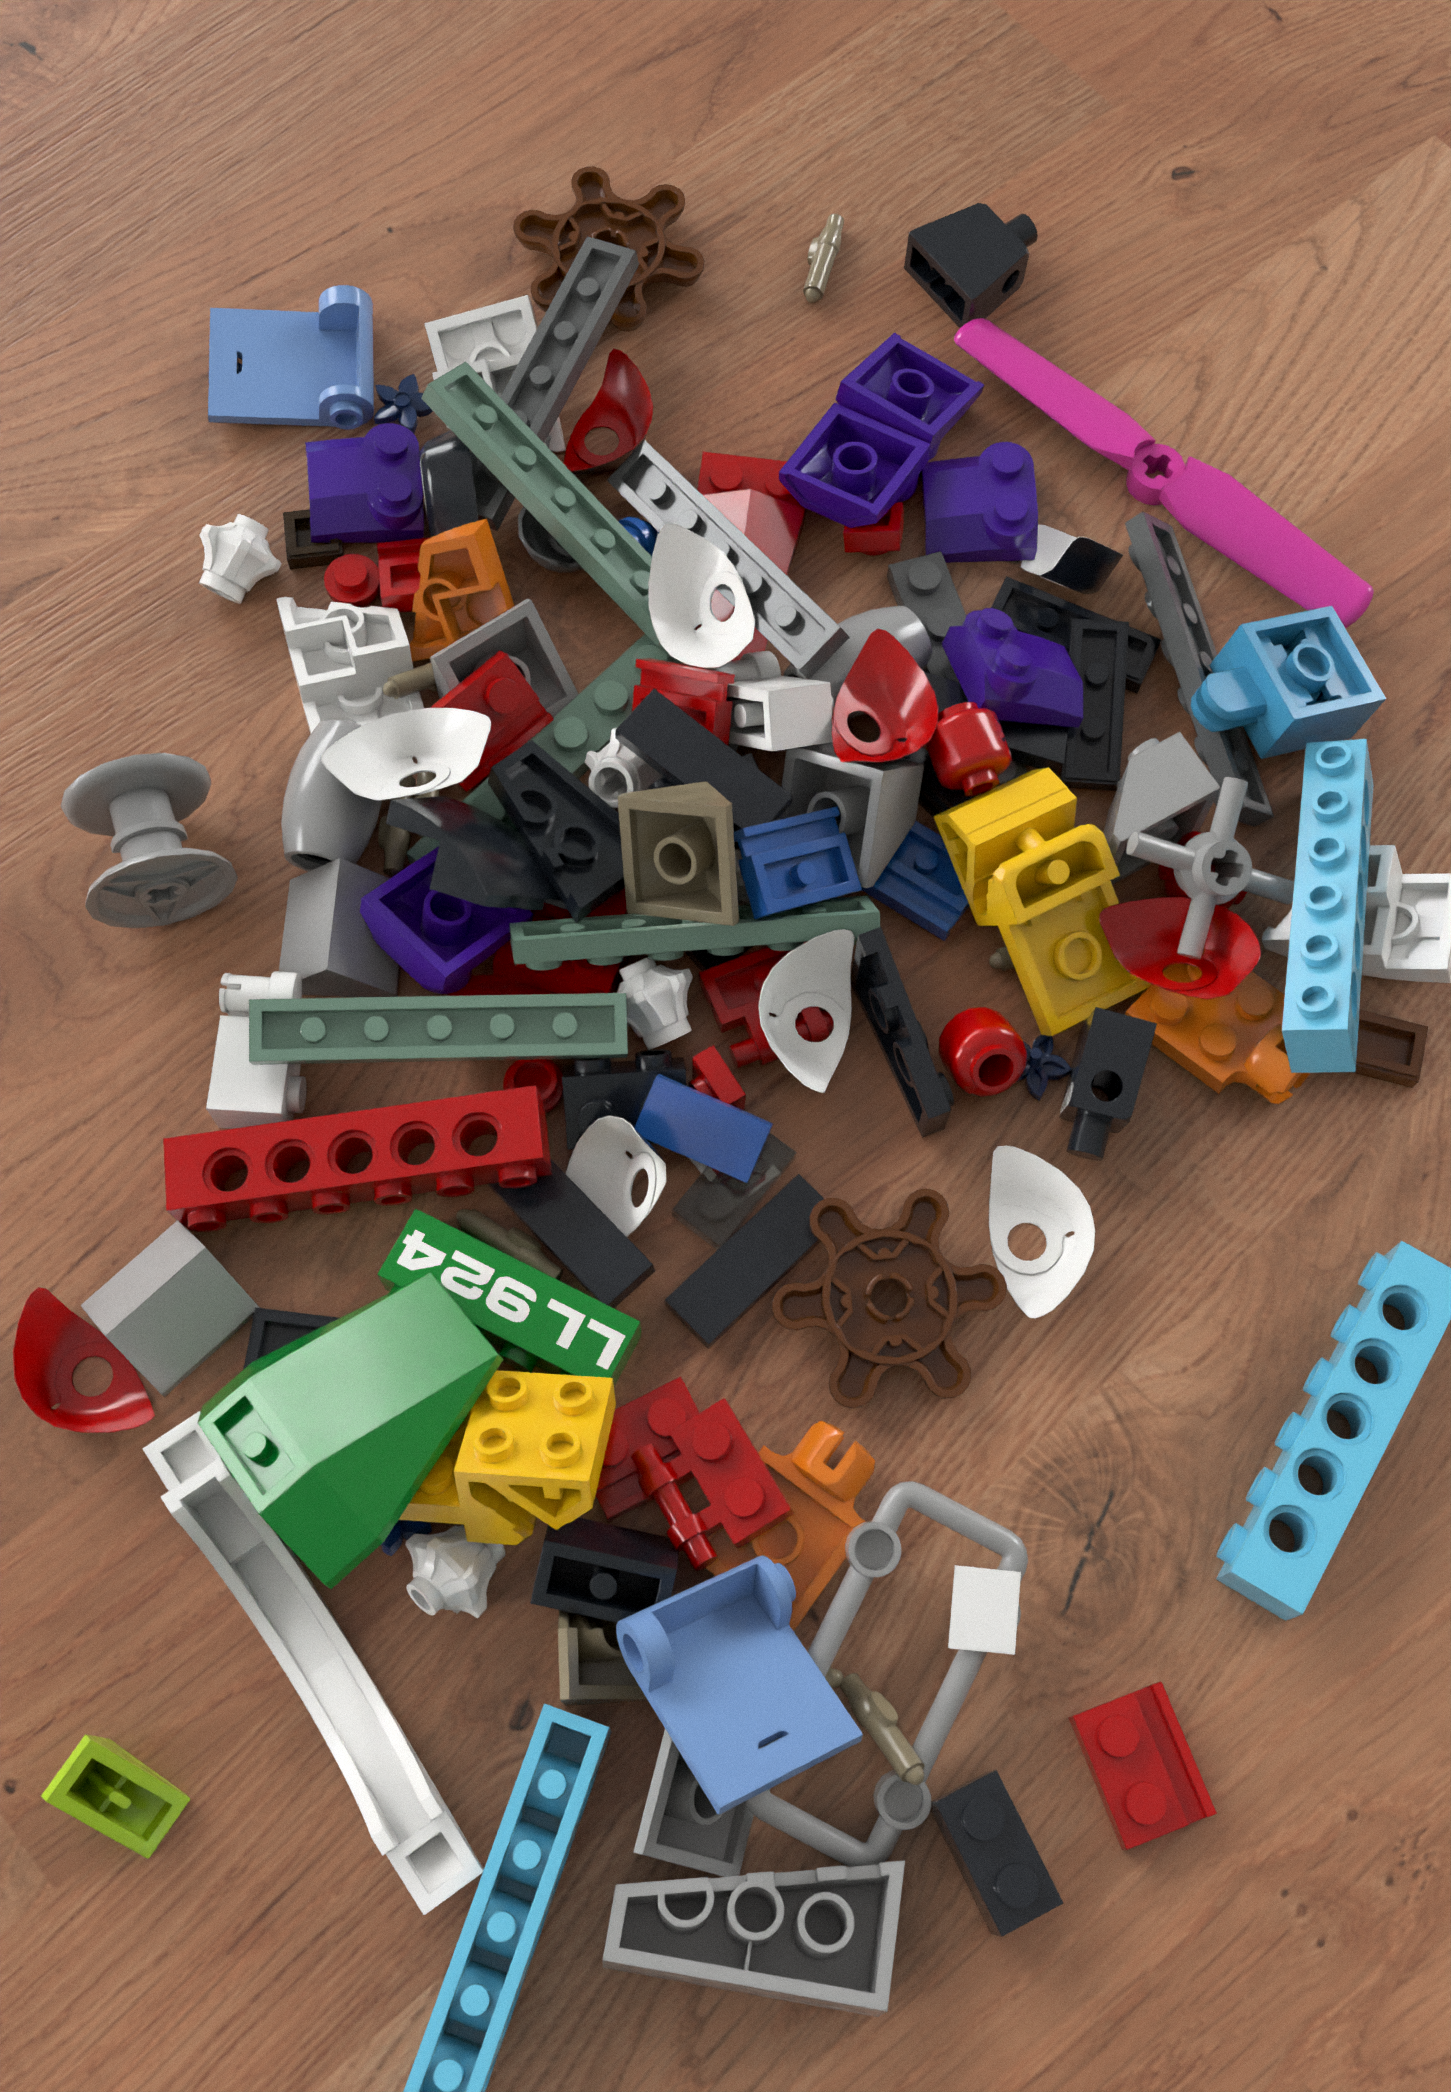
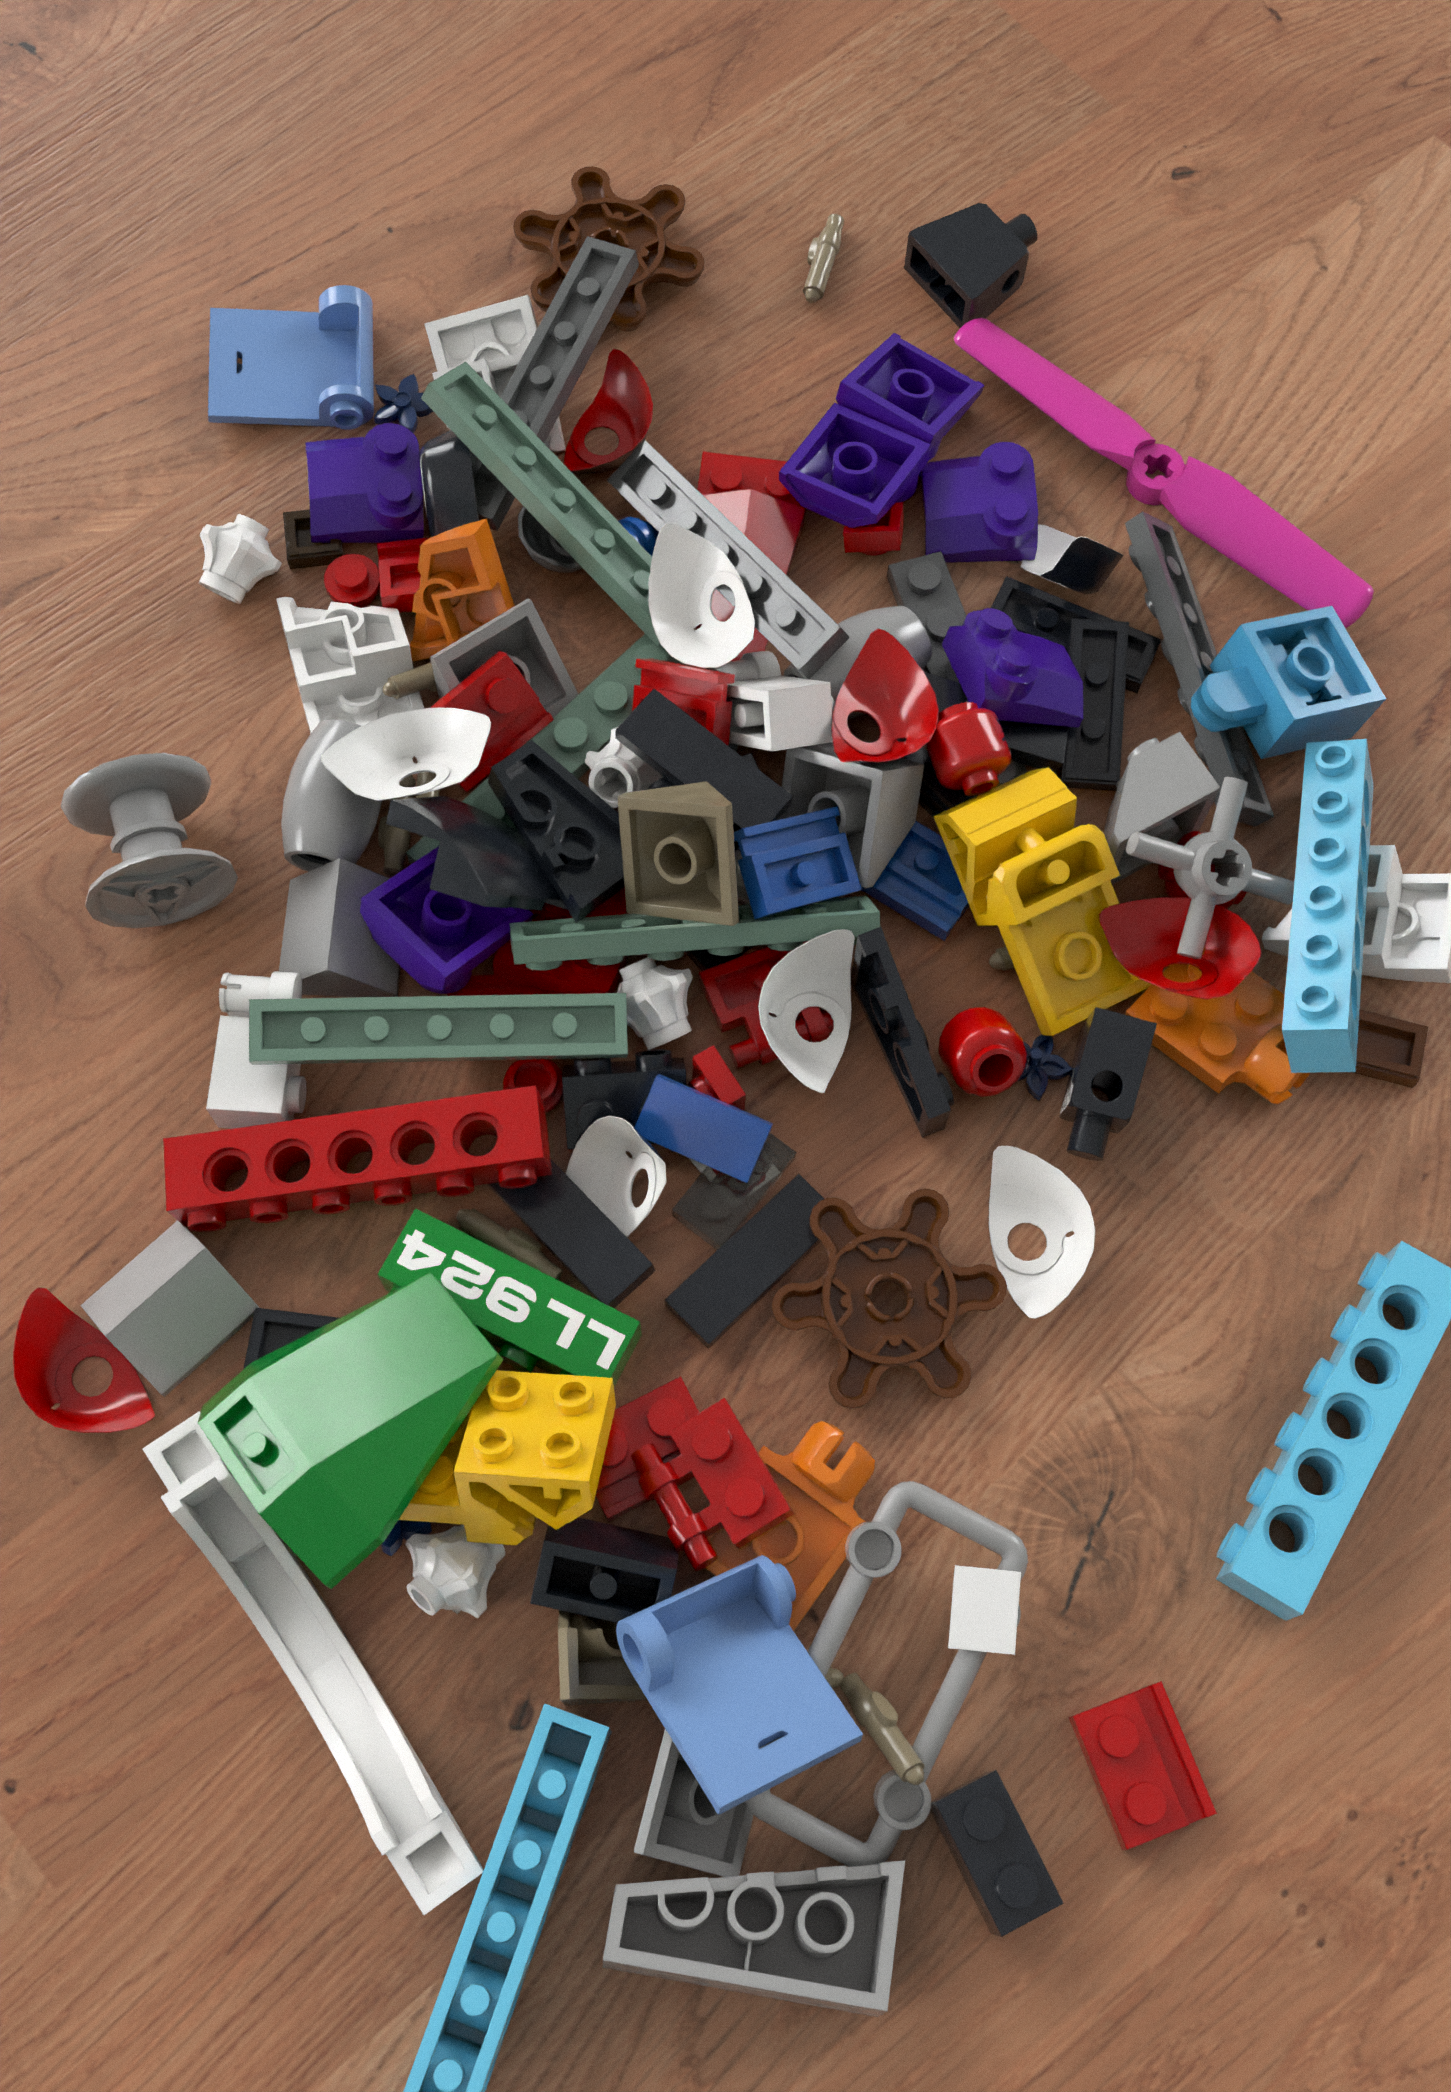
(116, 1795): lime slope -> none

